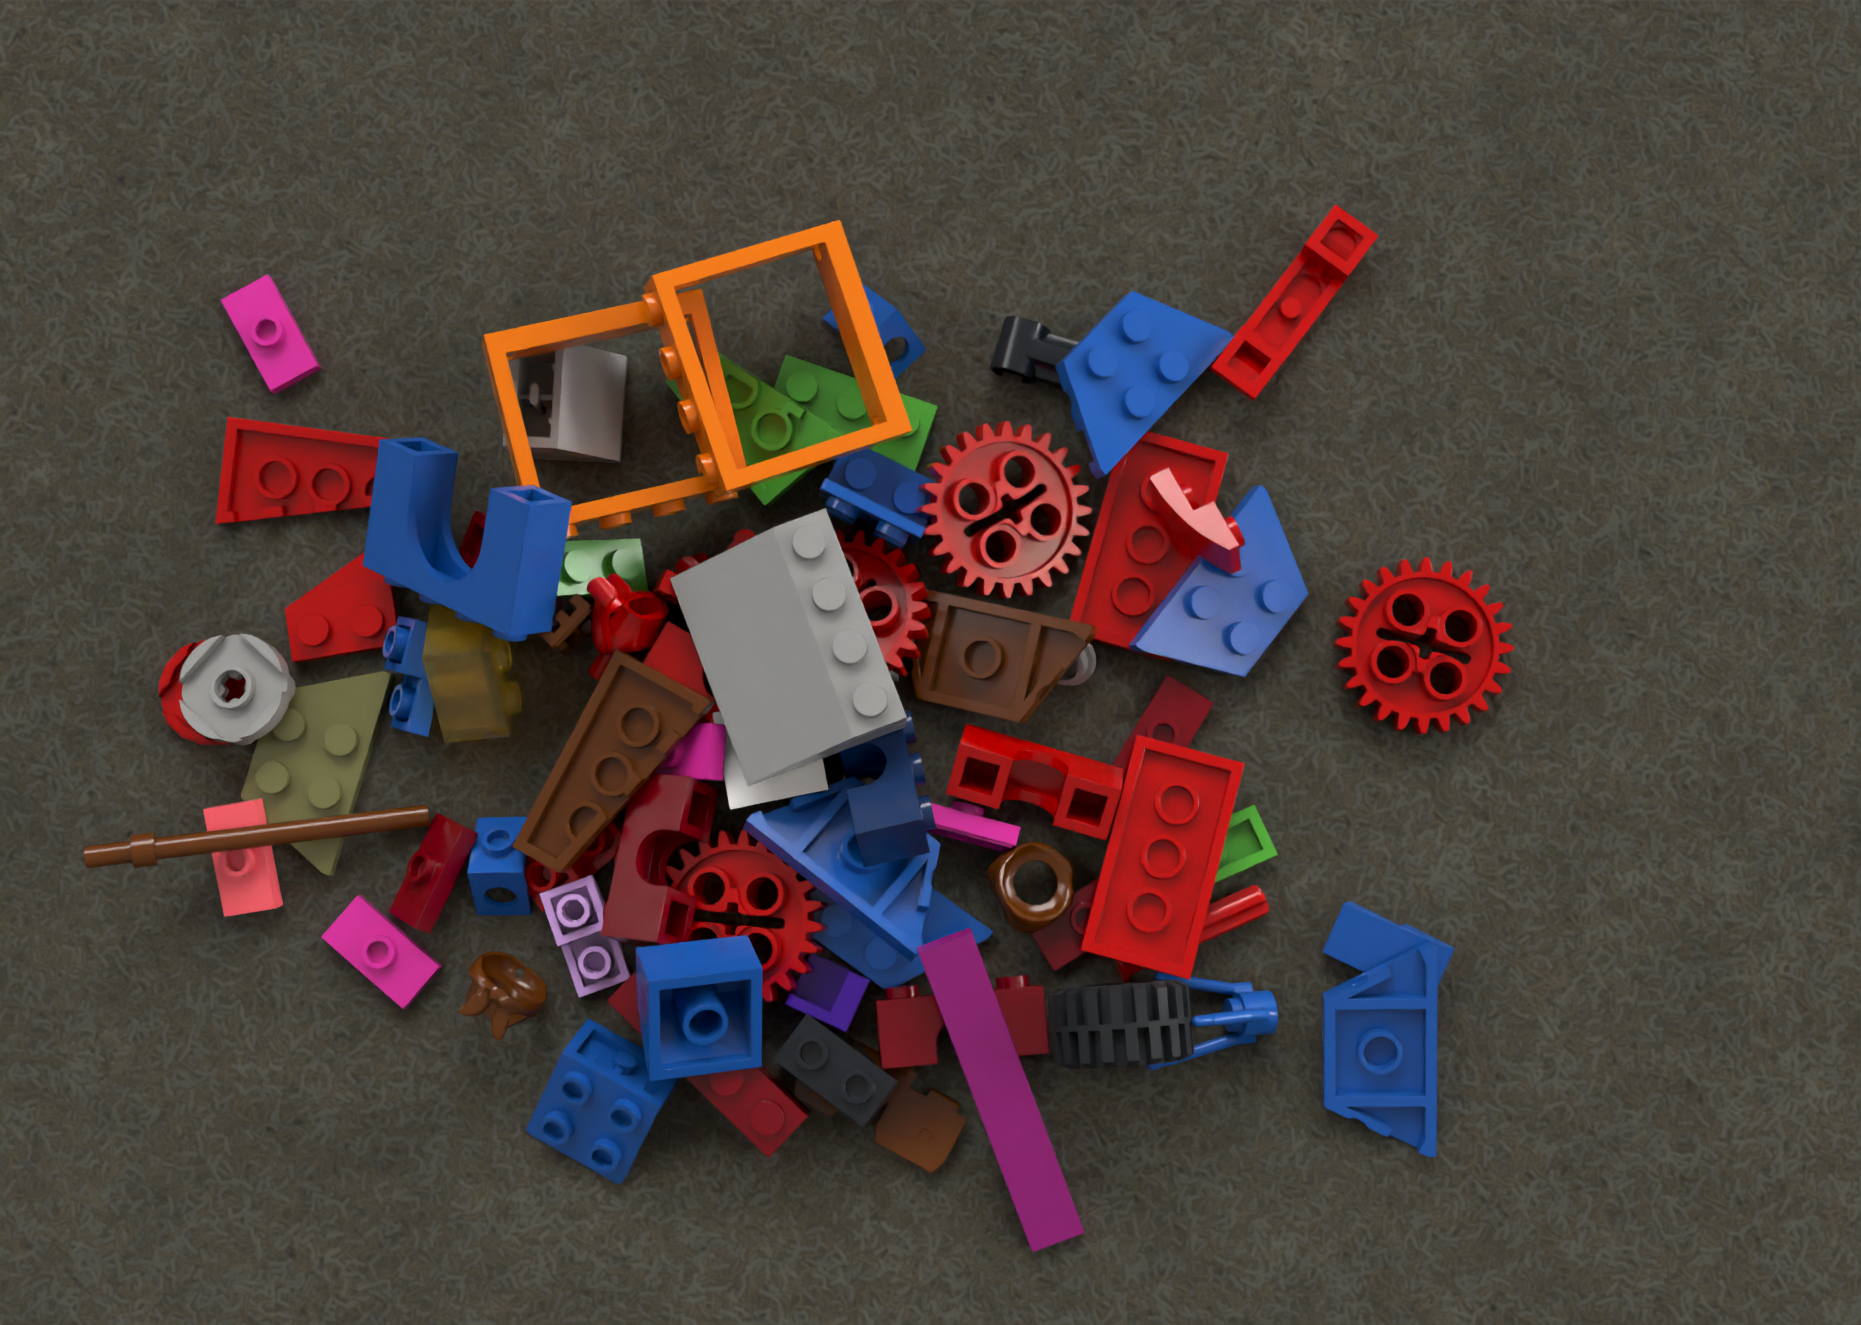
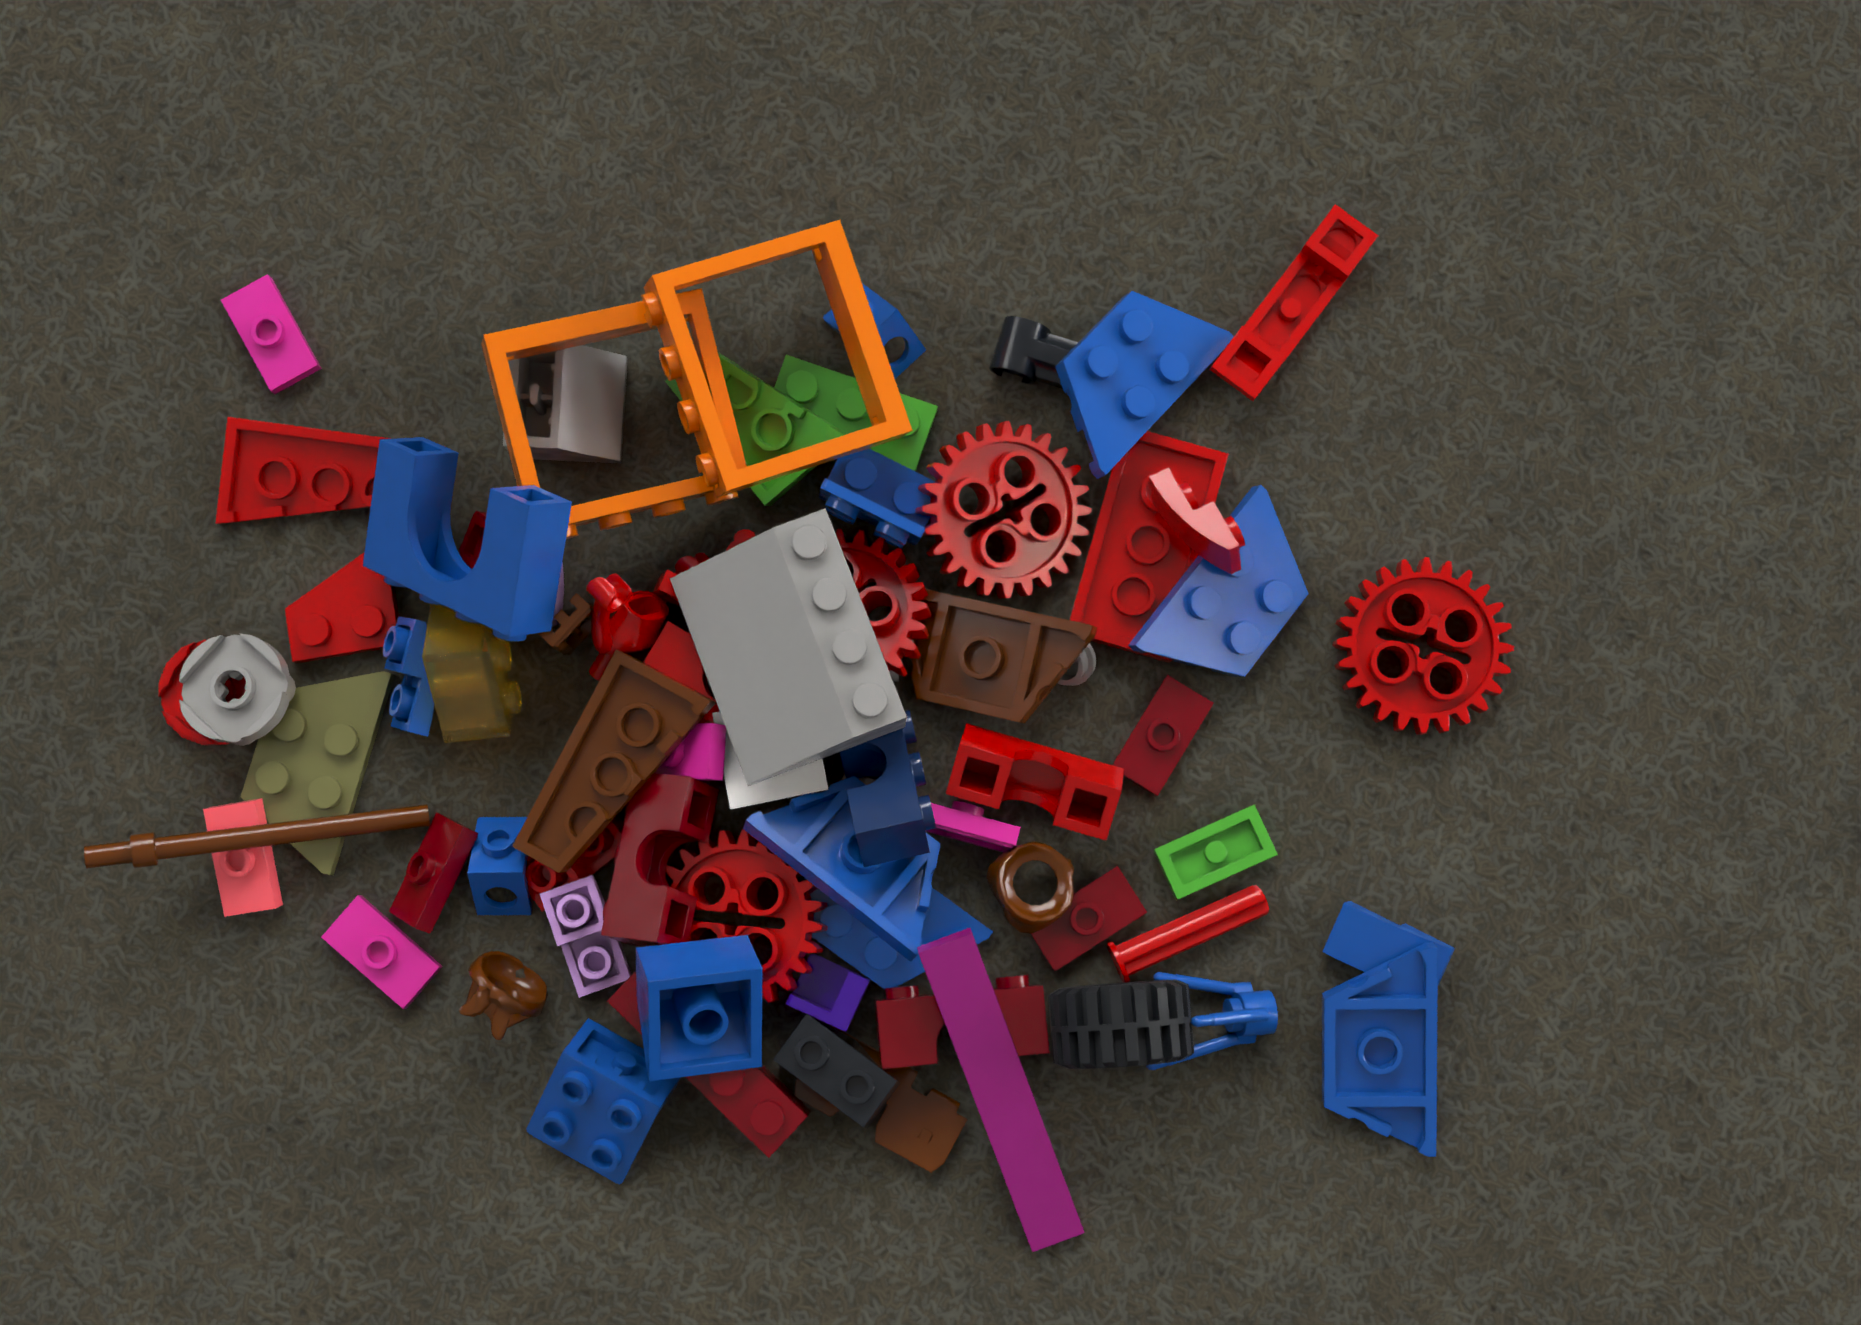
(600, 558): bright green plate -> none
(1162, 857): red plate -> none

